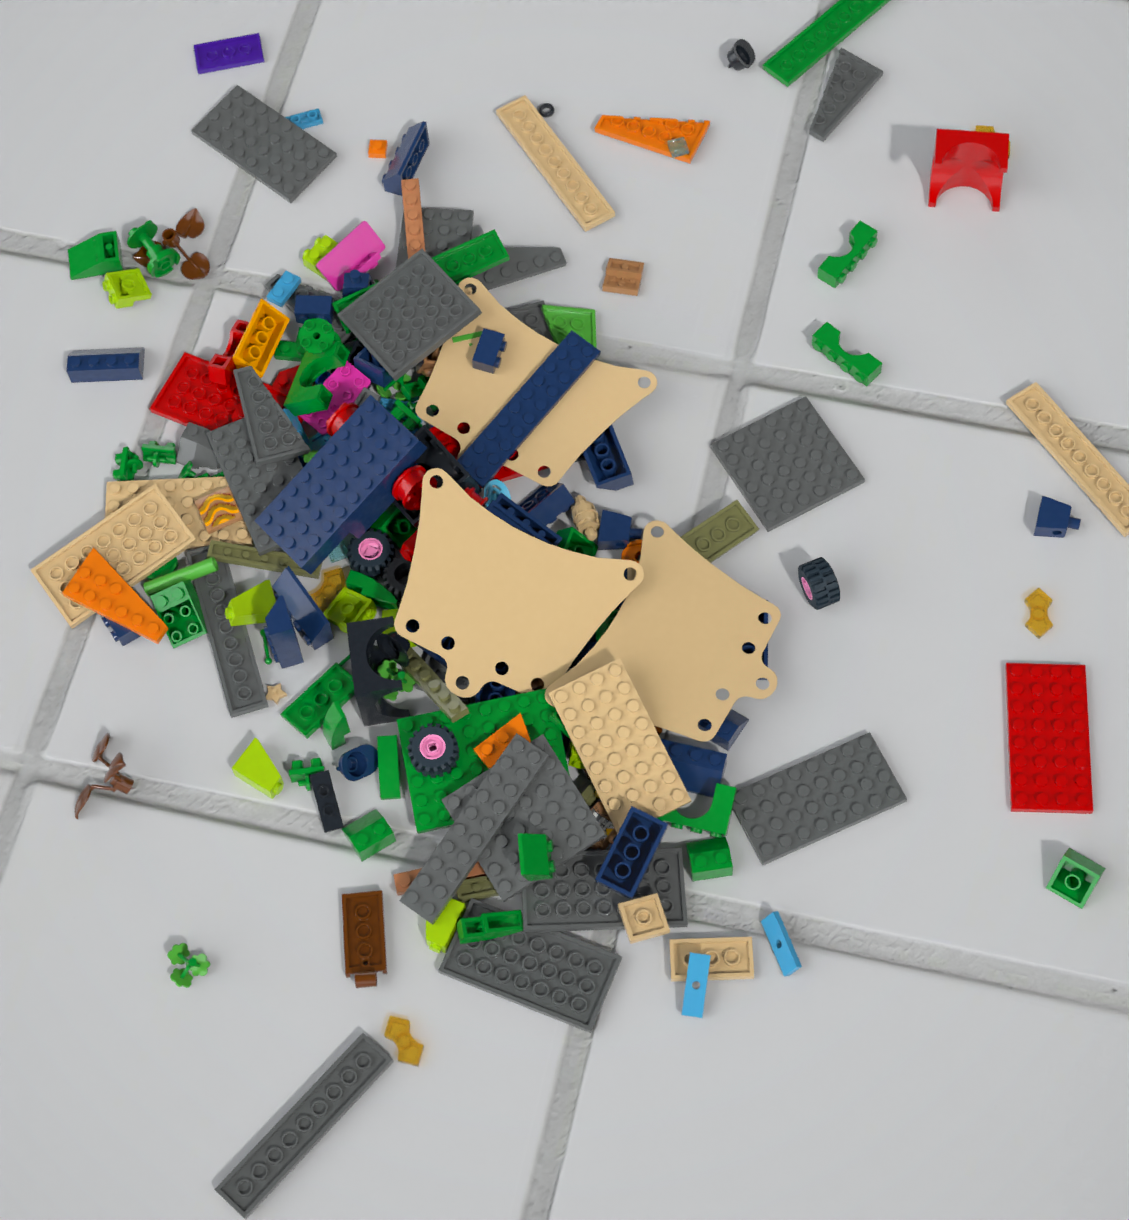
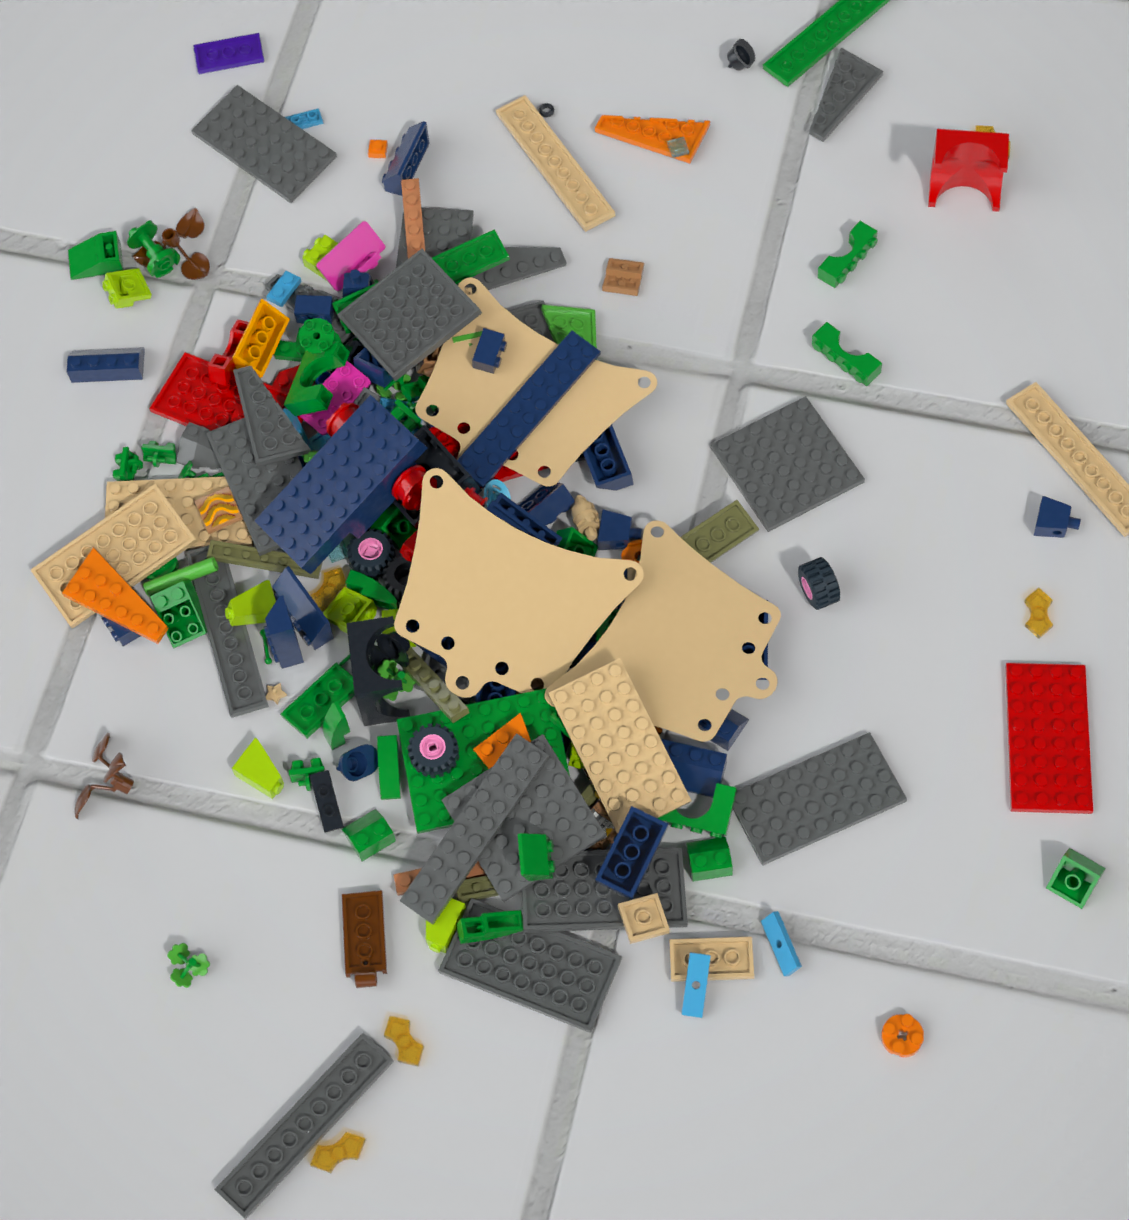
(346, 1148): none -> clear yellow tile
(898, 1046): none -> orange plate

